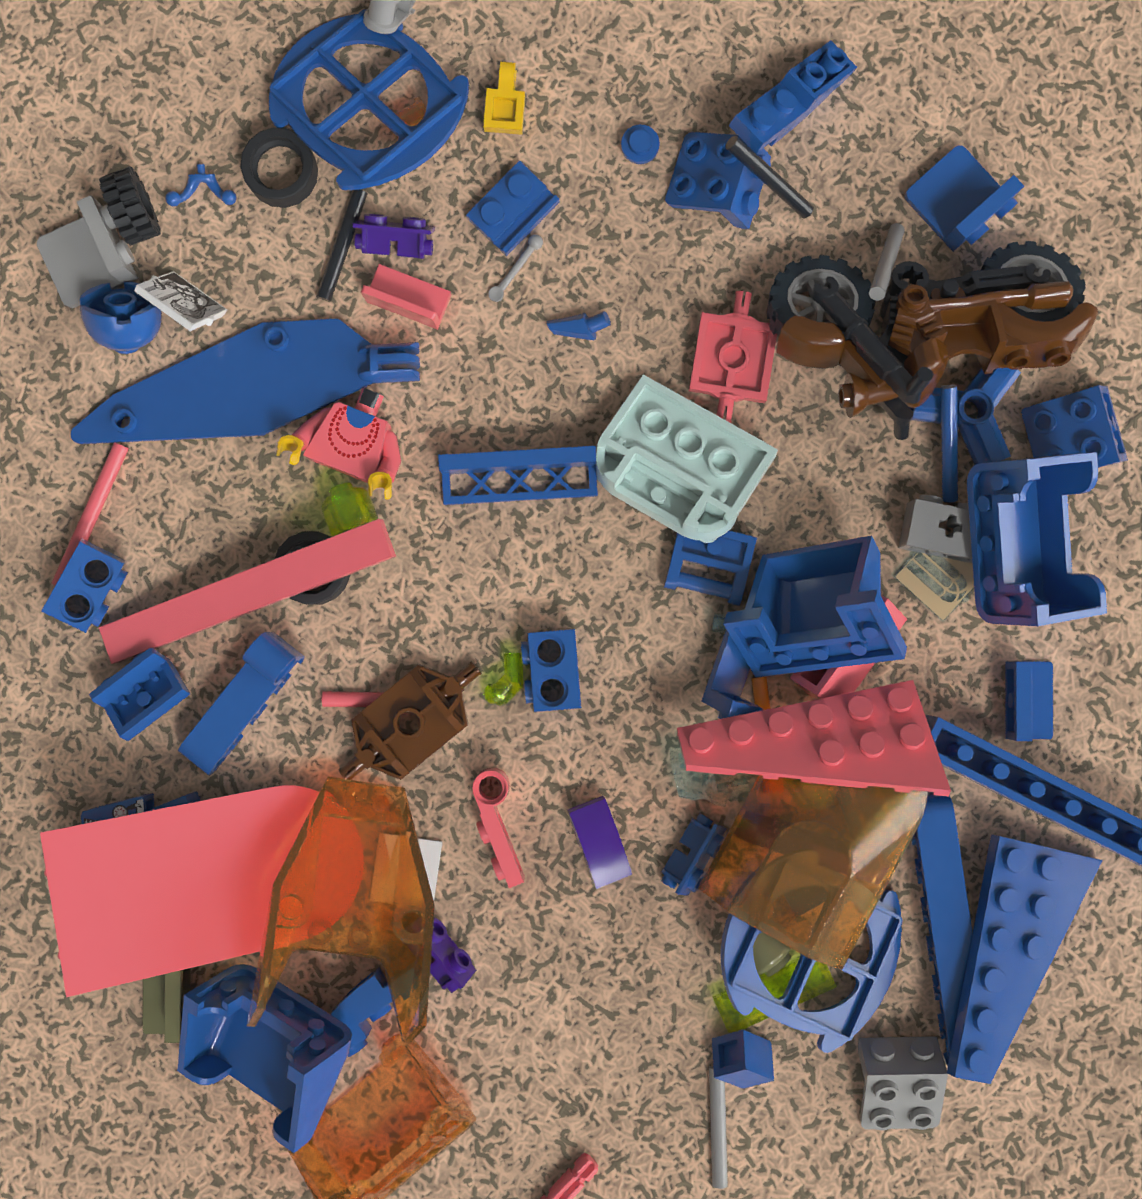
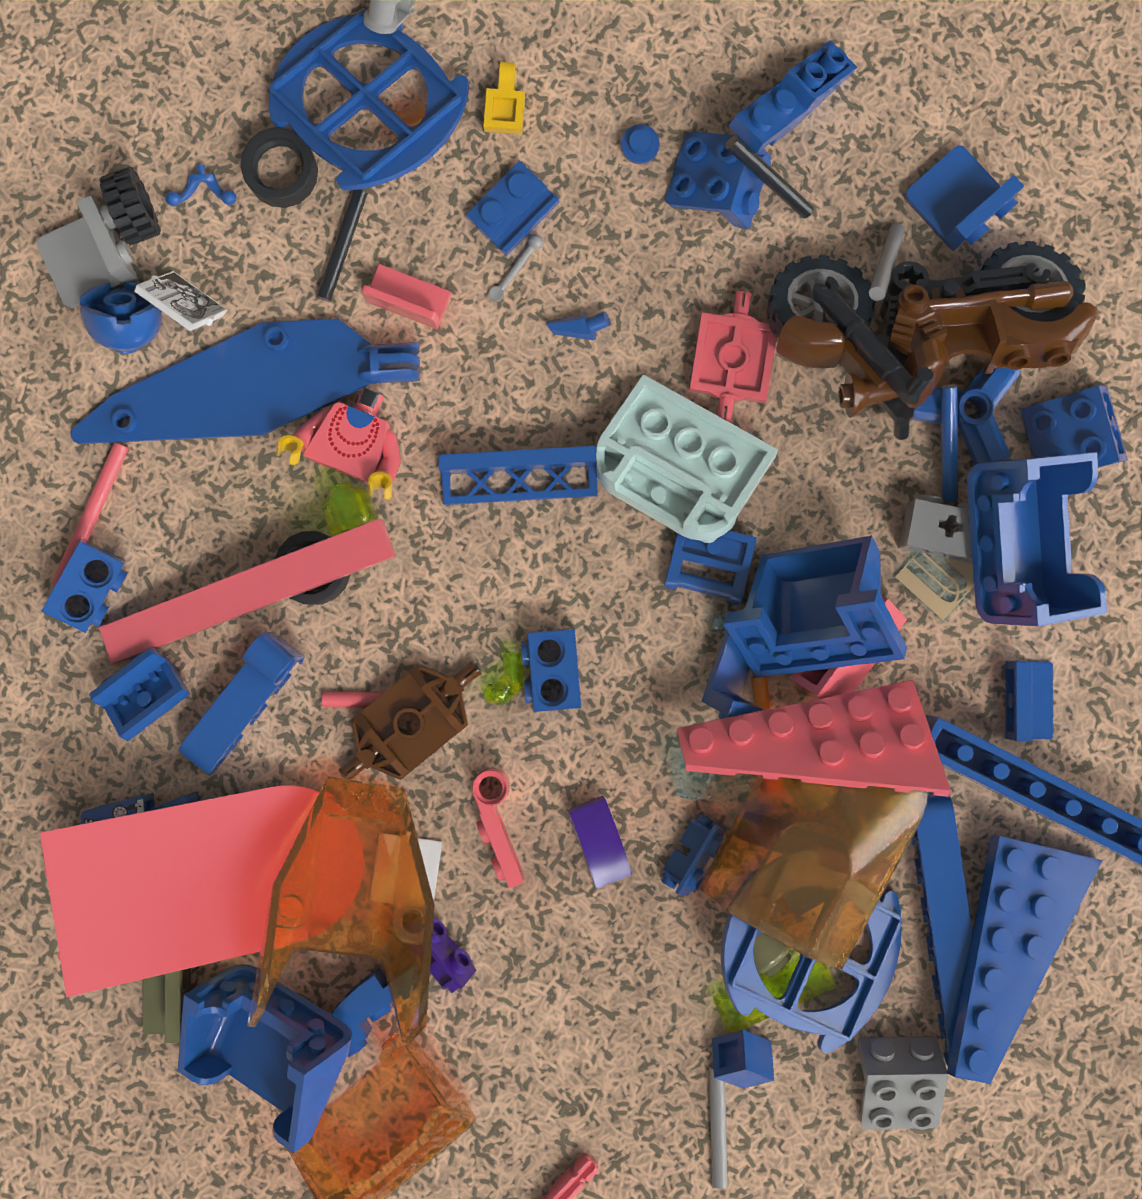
(379, 233): dark purple hinge -> none

